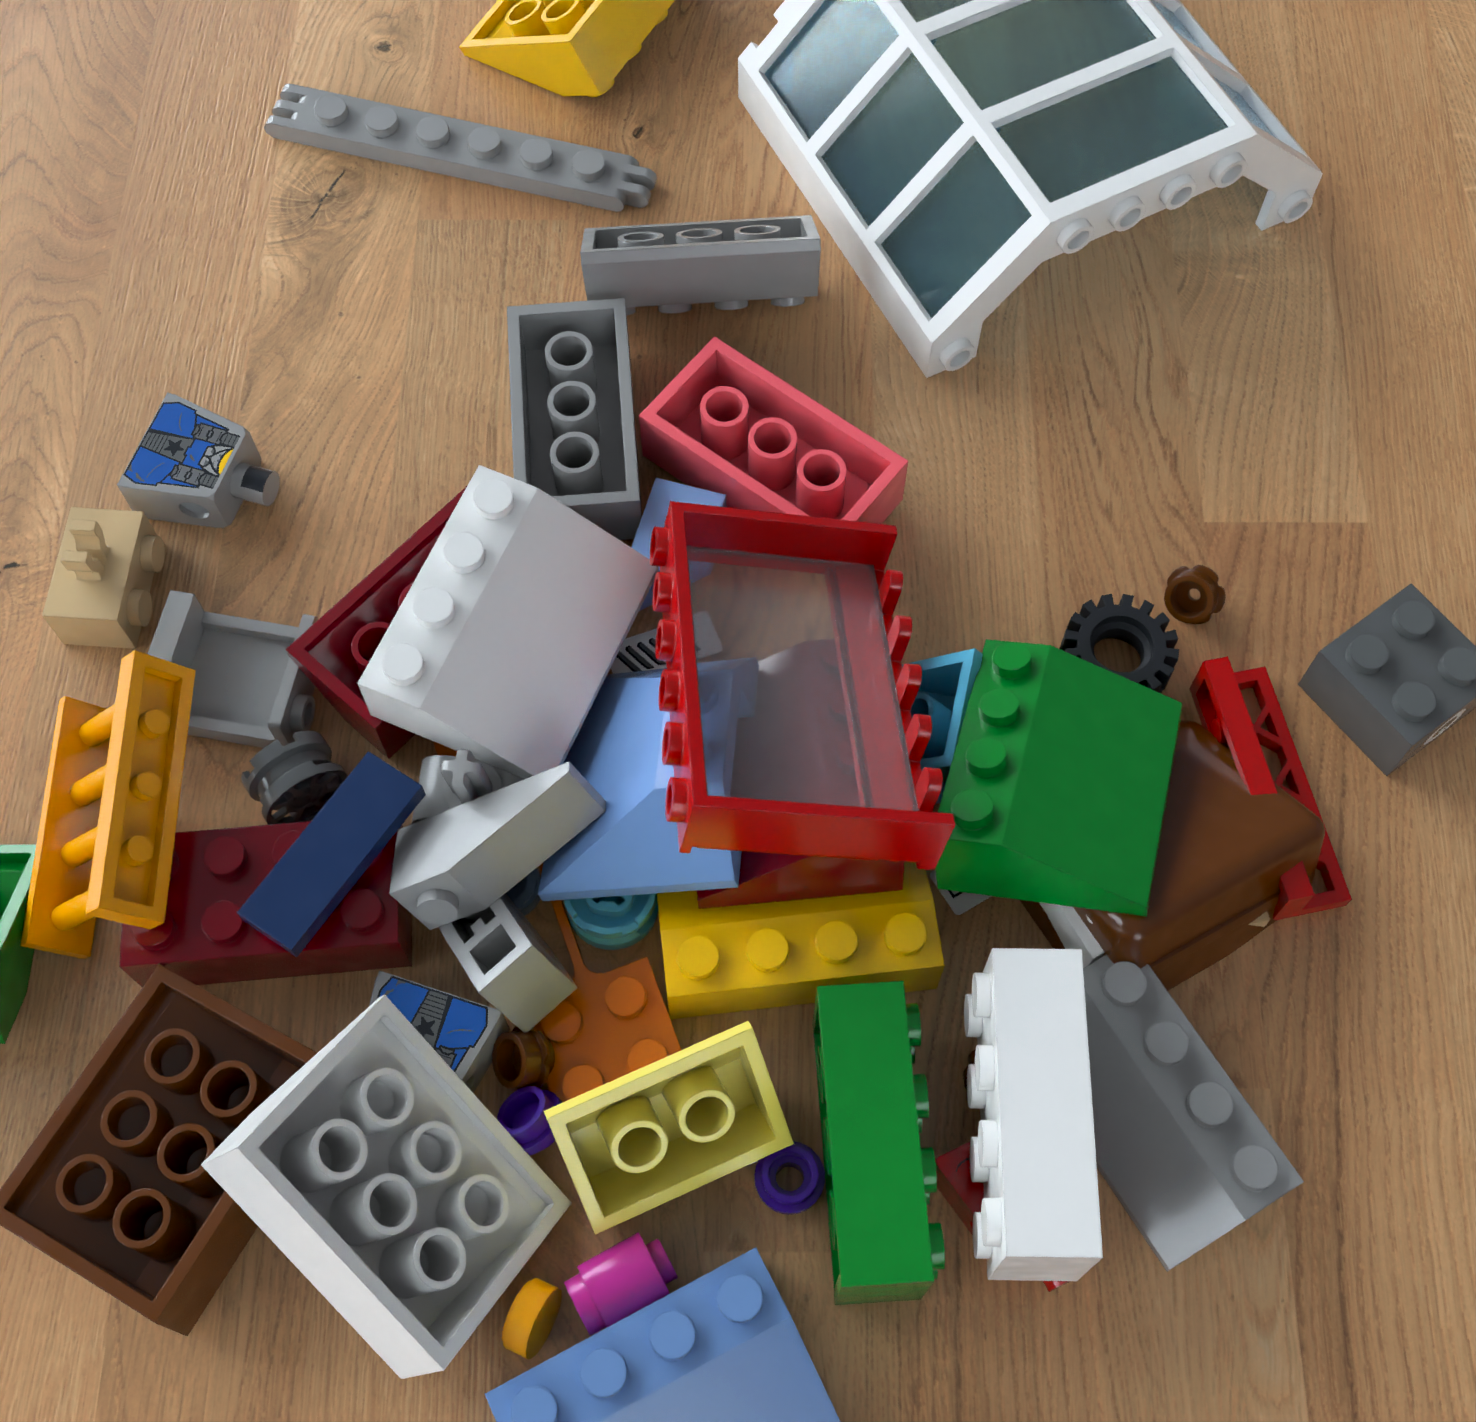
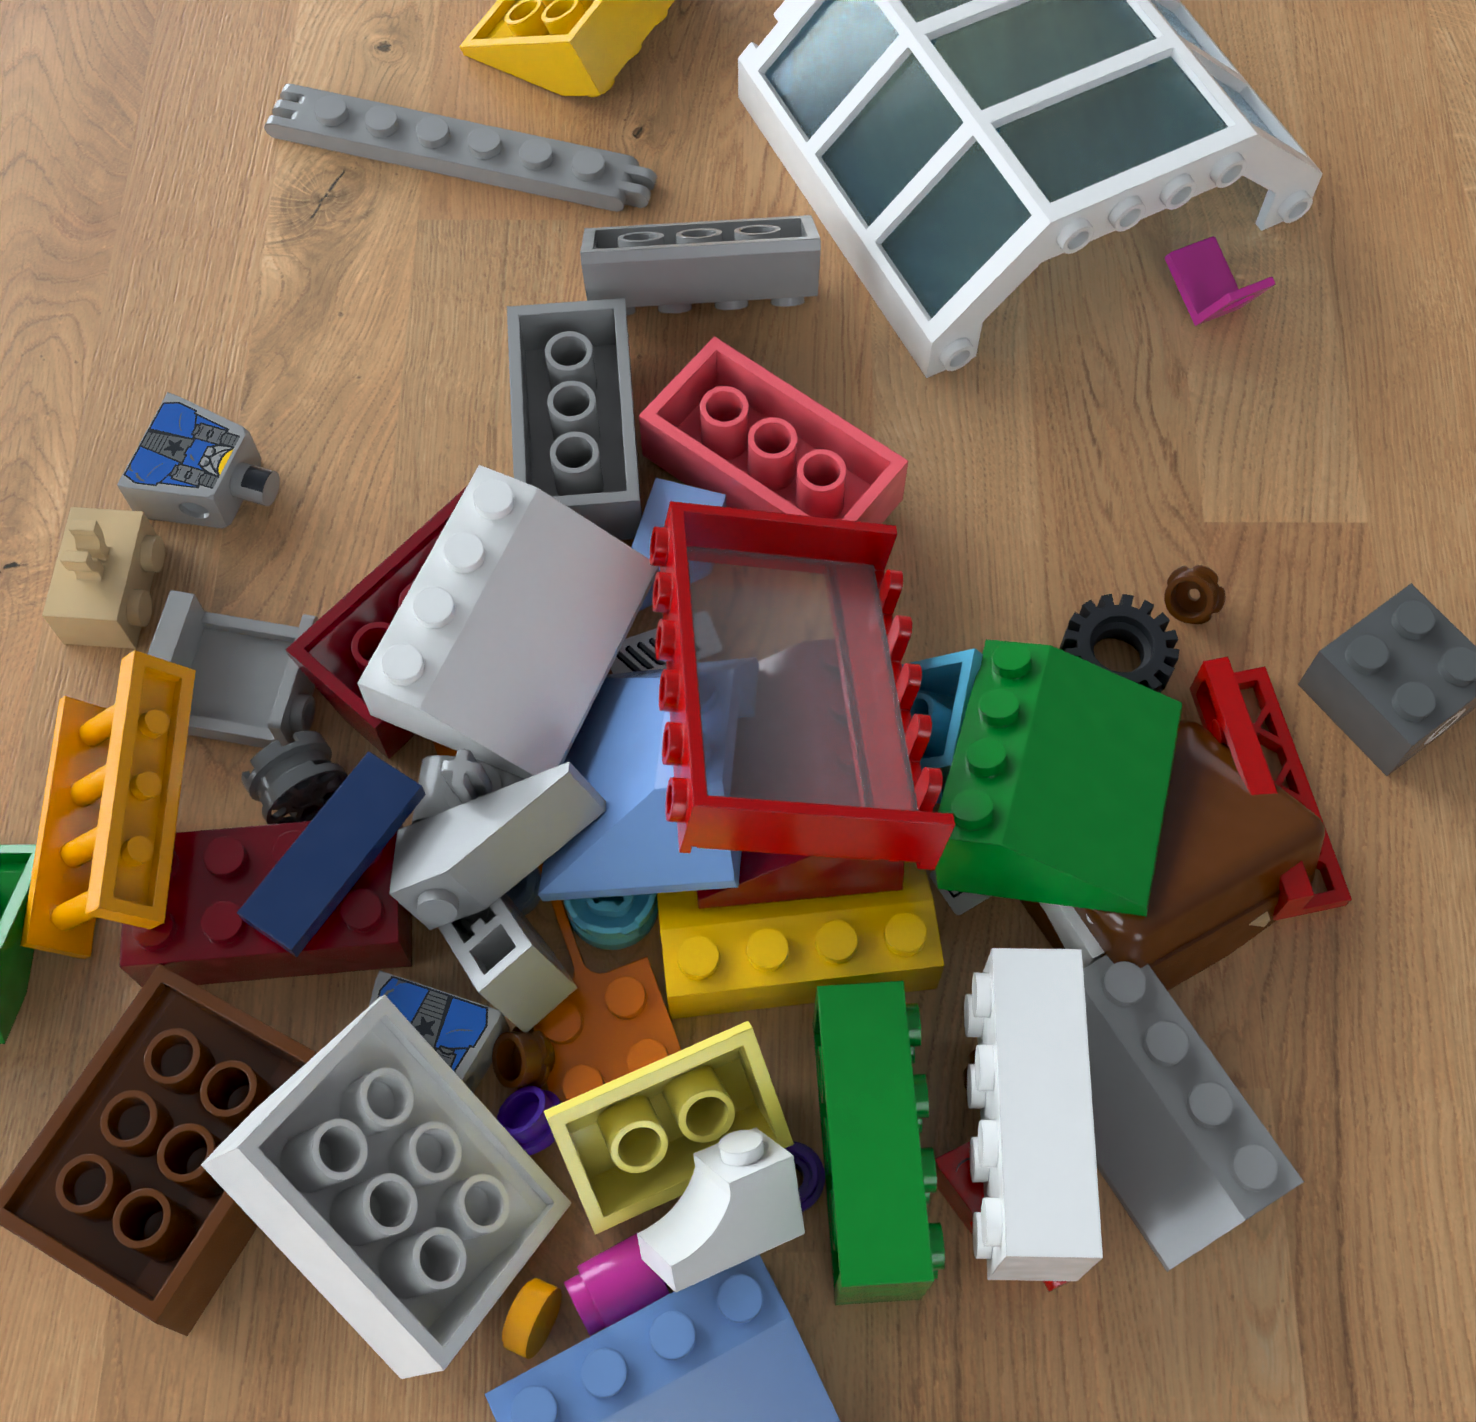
(731, 1211): none -> white arch
(1208, 281): none -> dark pink bracket

